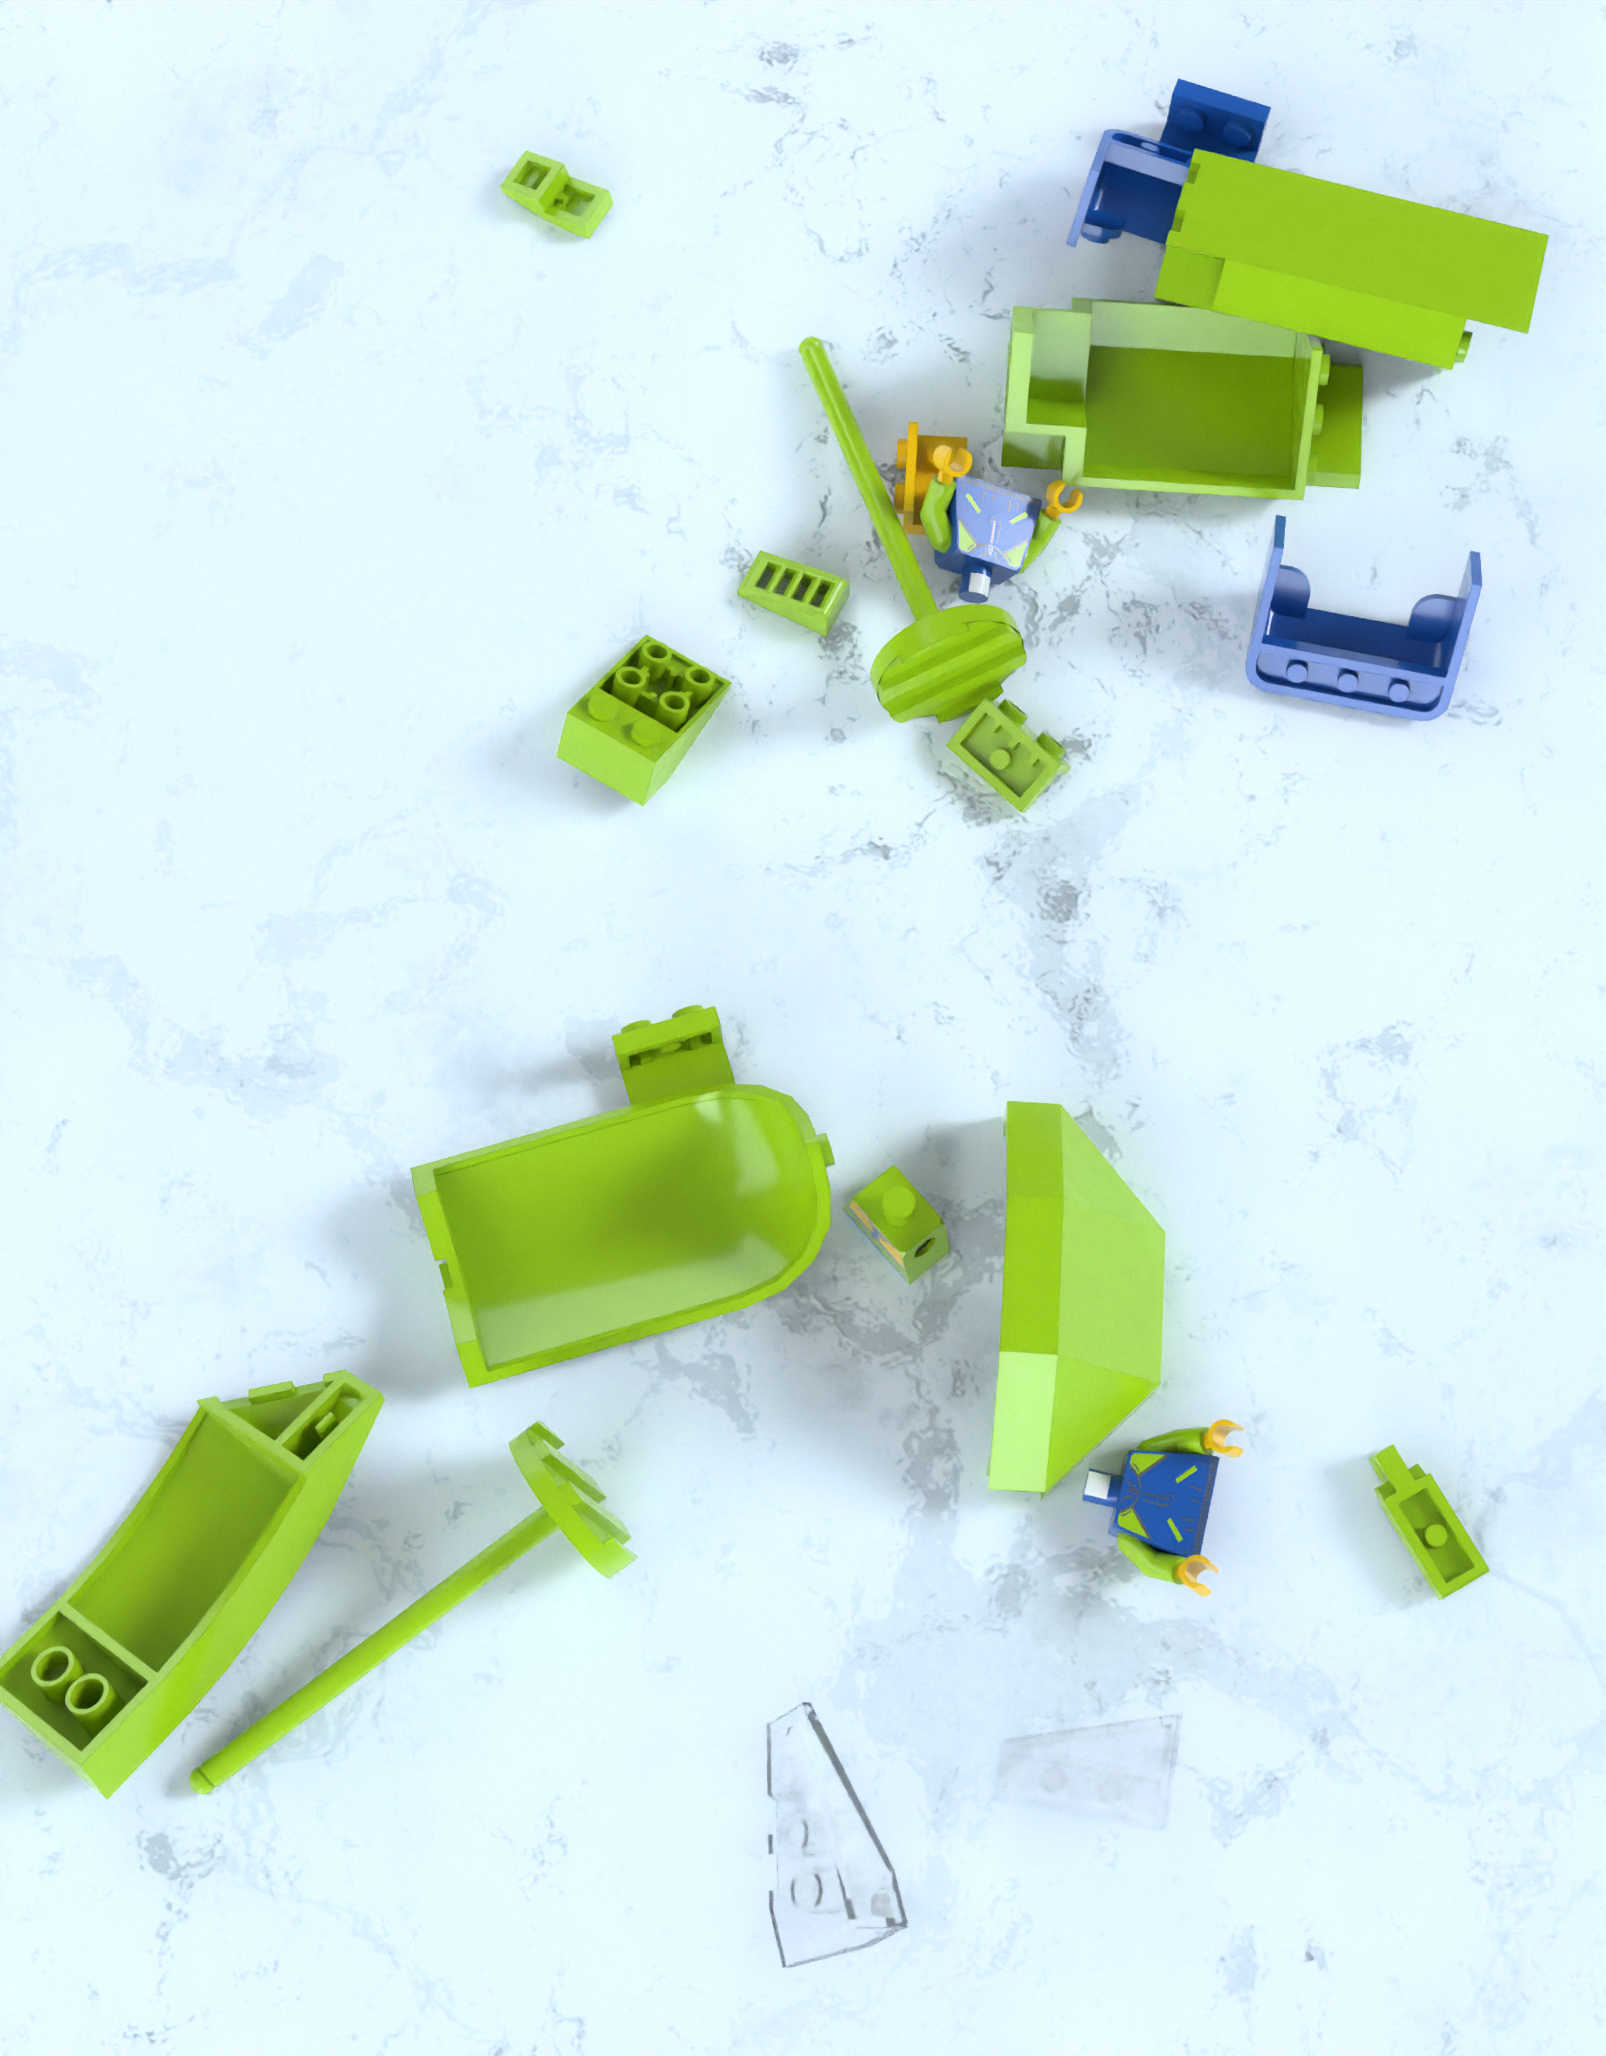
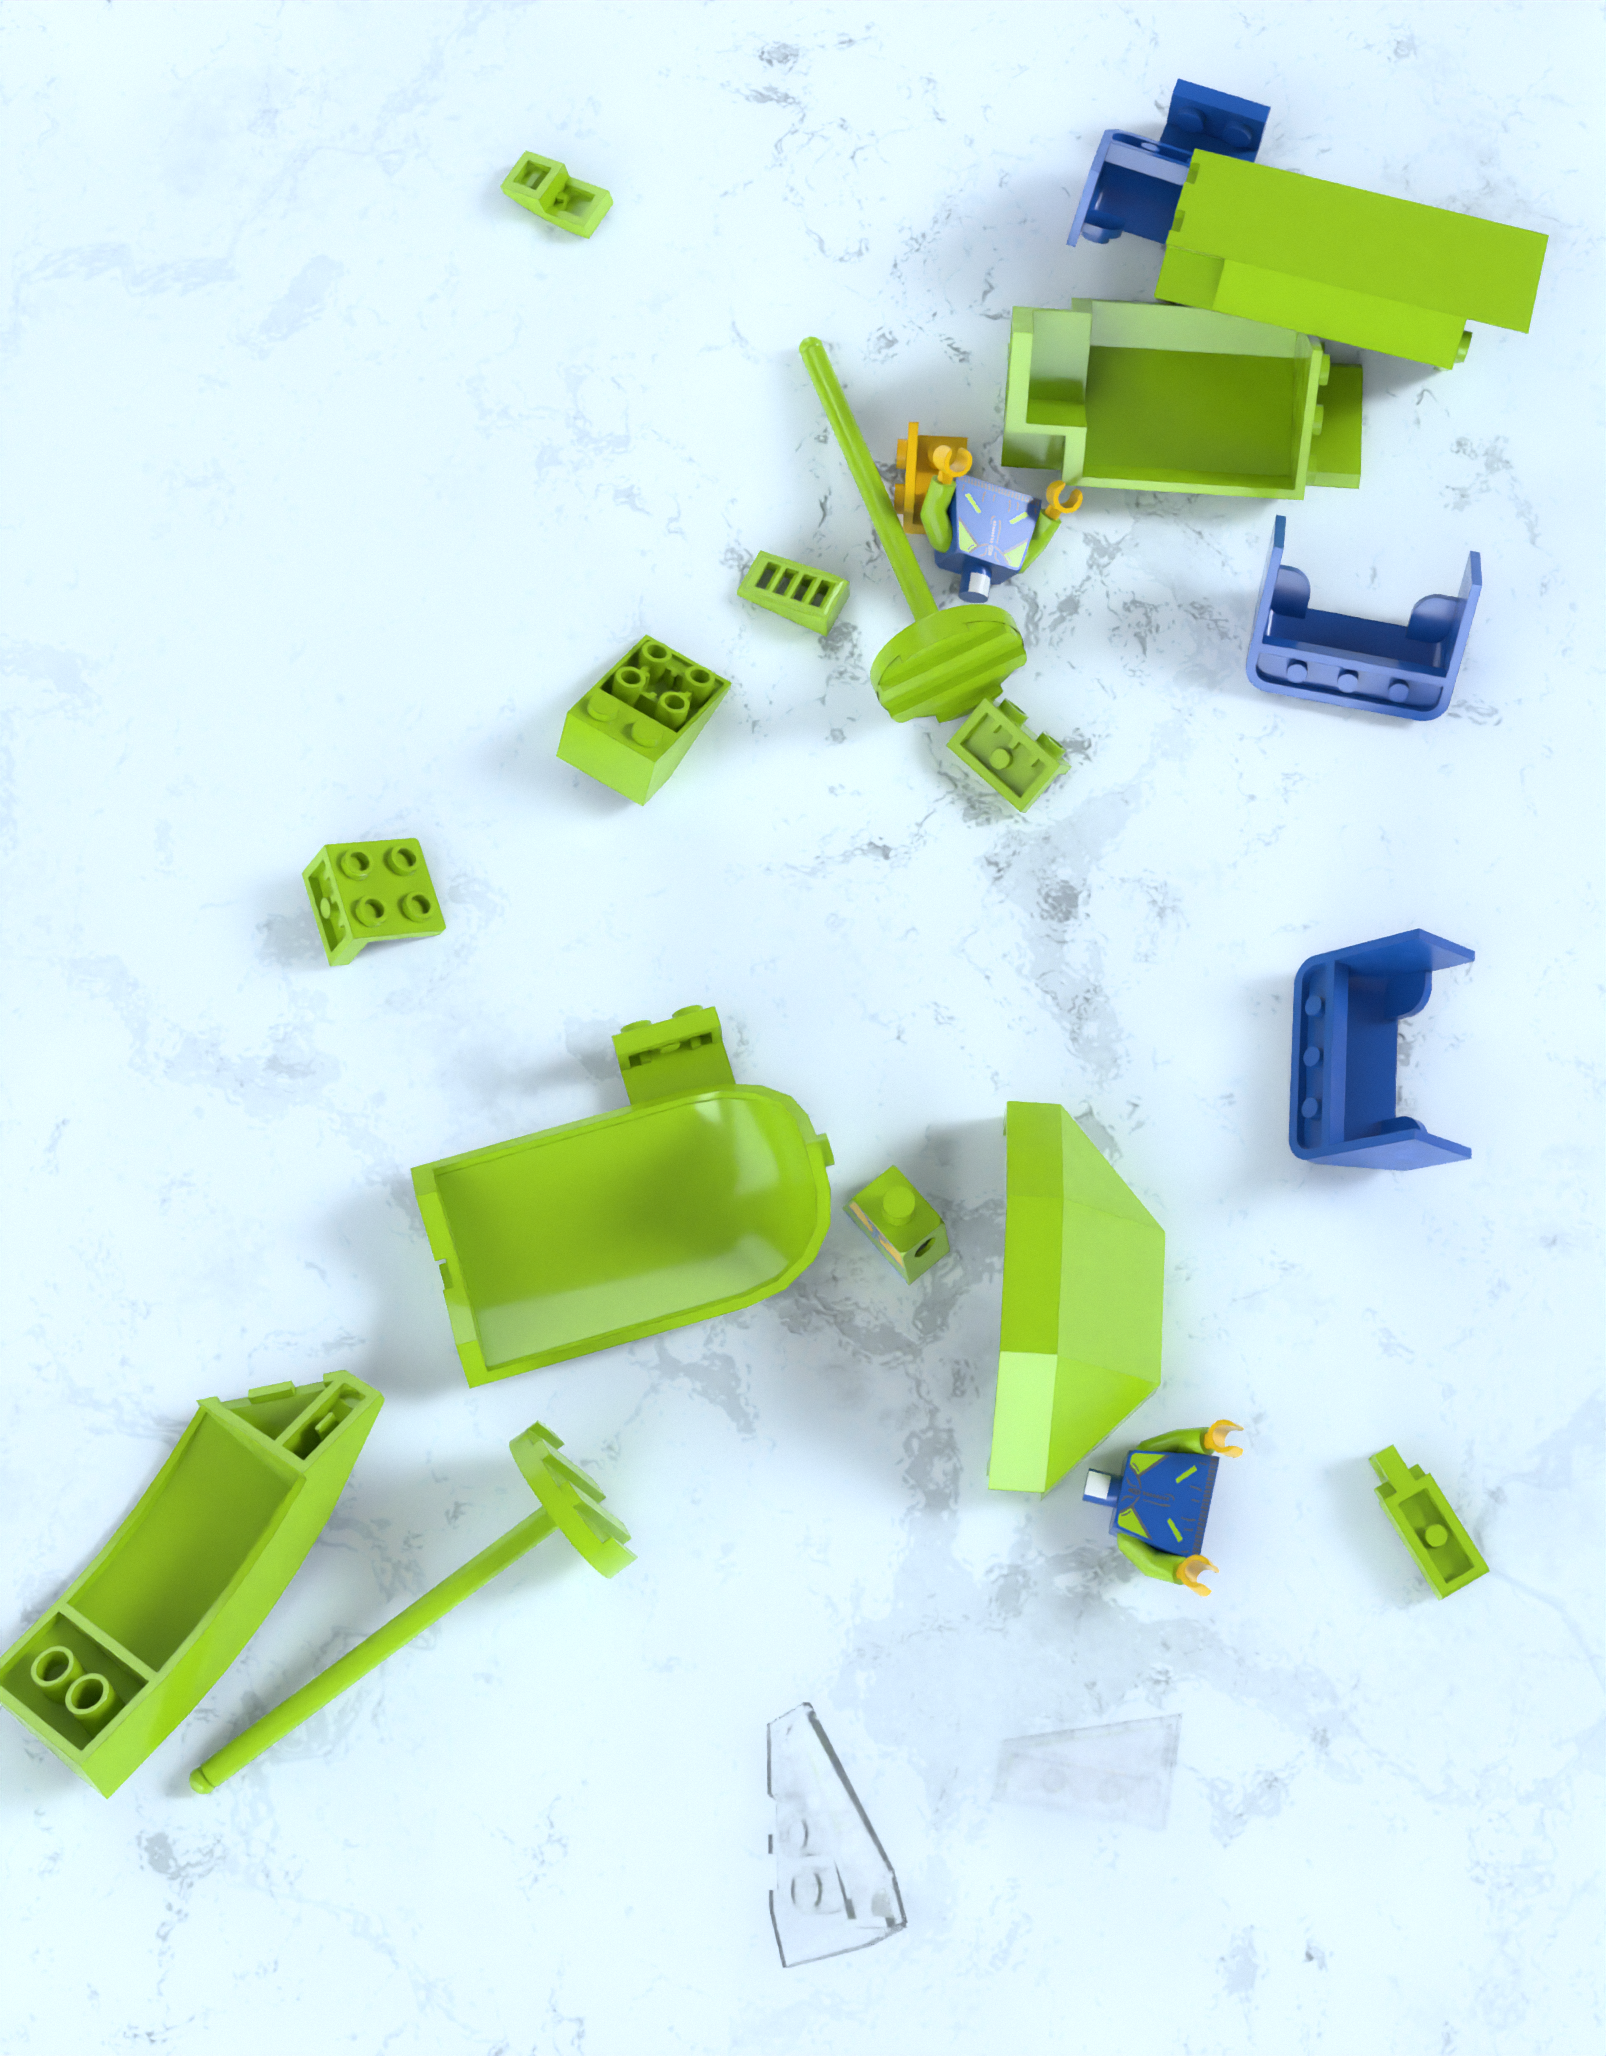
(371, 895): none -> lime bracket
(1347, 1053): none -> blue windscreen

